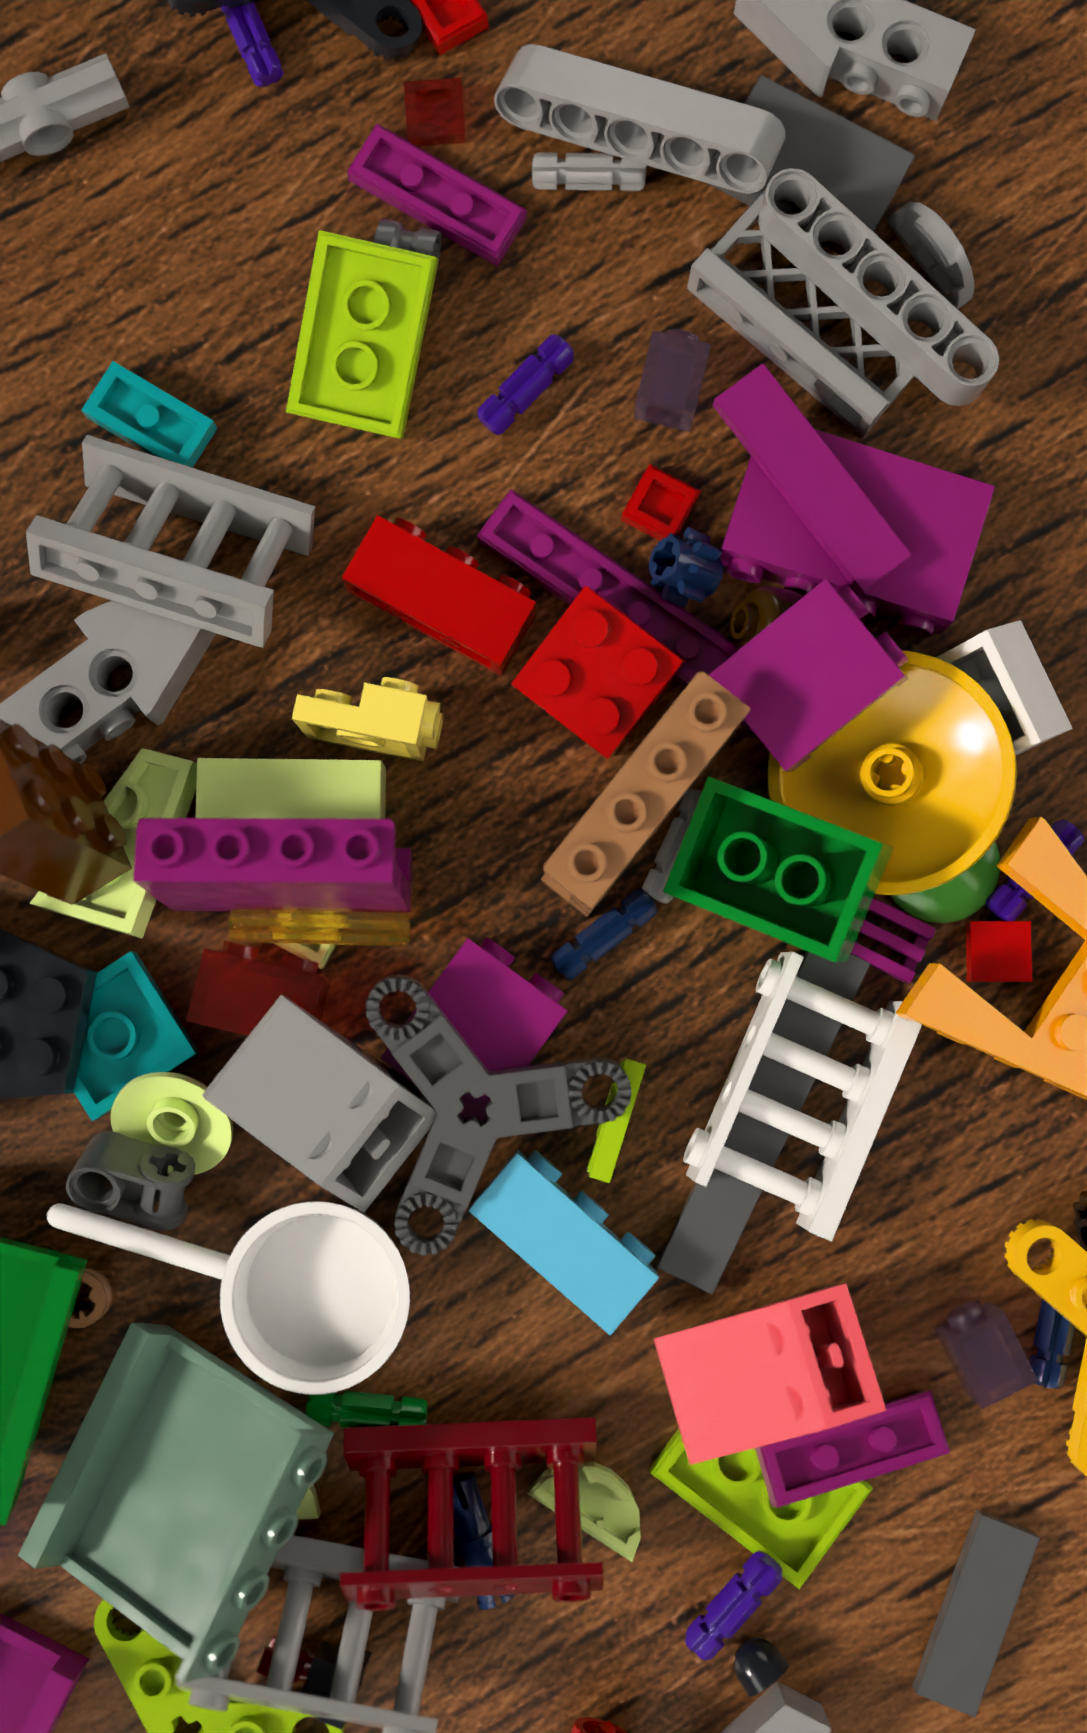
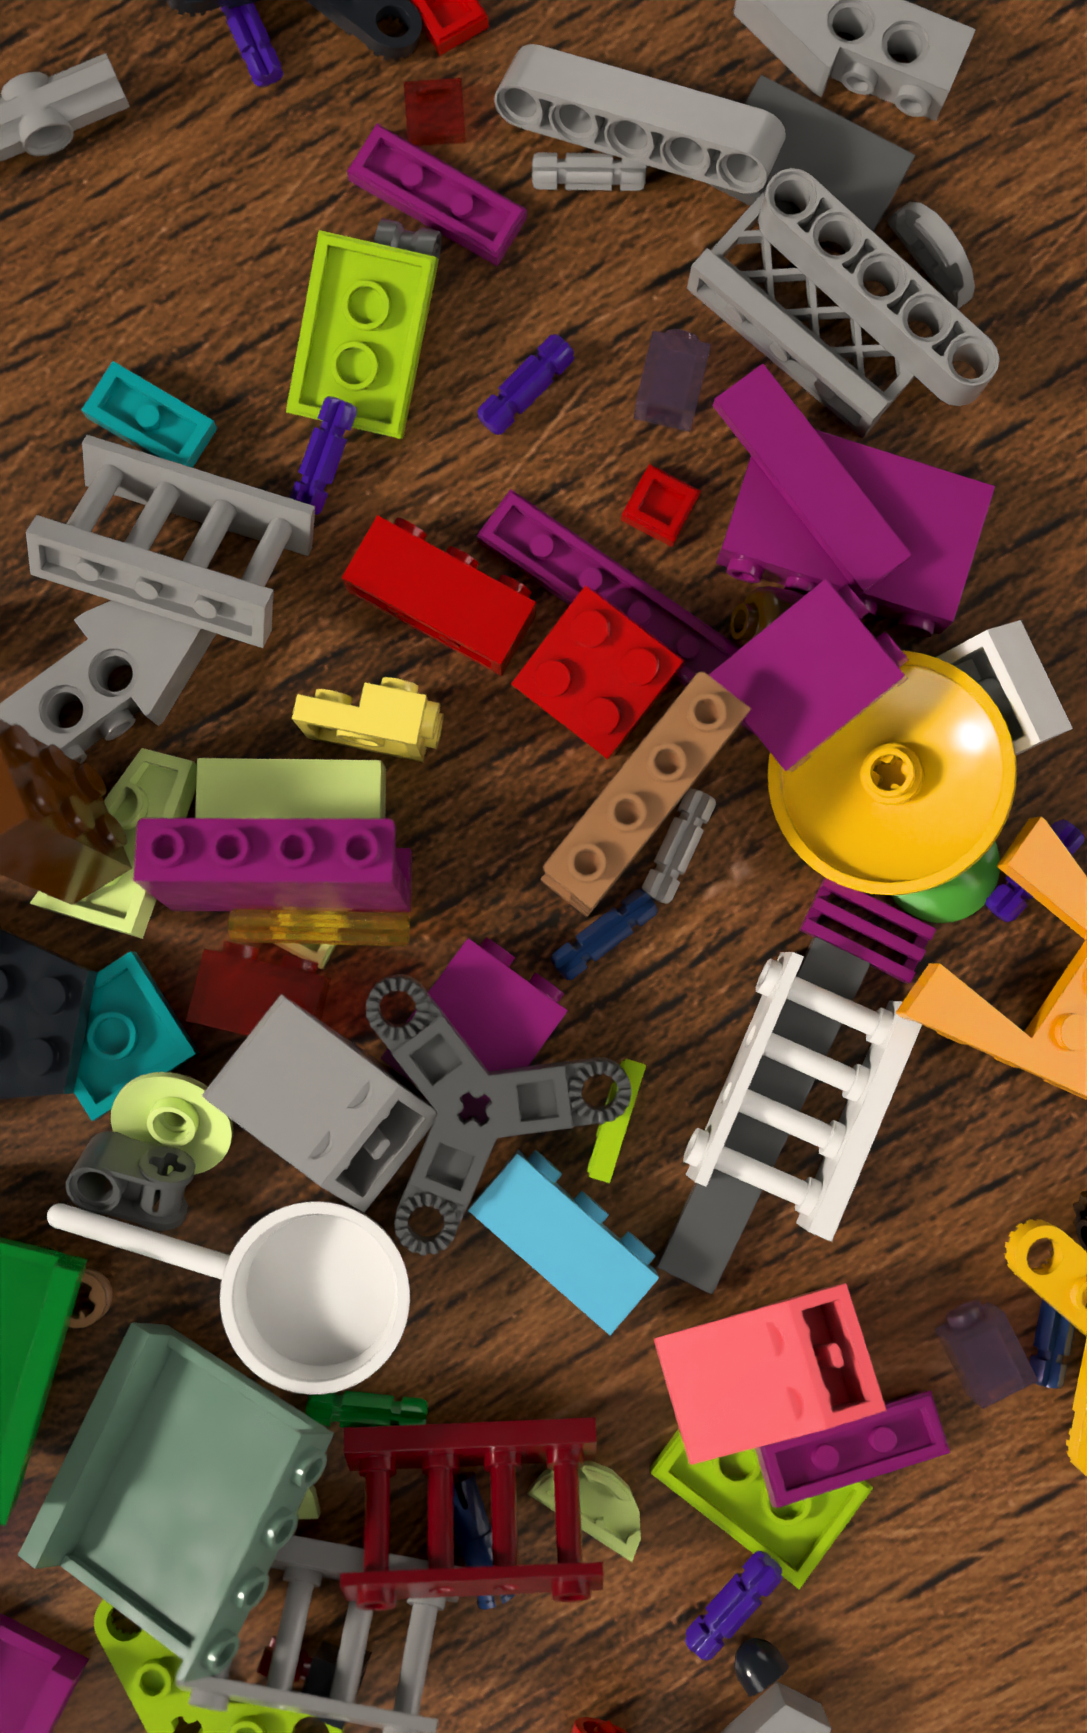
(324, 452): none -> dark purple axle
(686, 567): dark blue gear -> none
(777, 870): green brick -> none
(975, 1613): dark grey tile -> none
(998, 951): red tile -> none

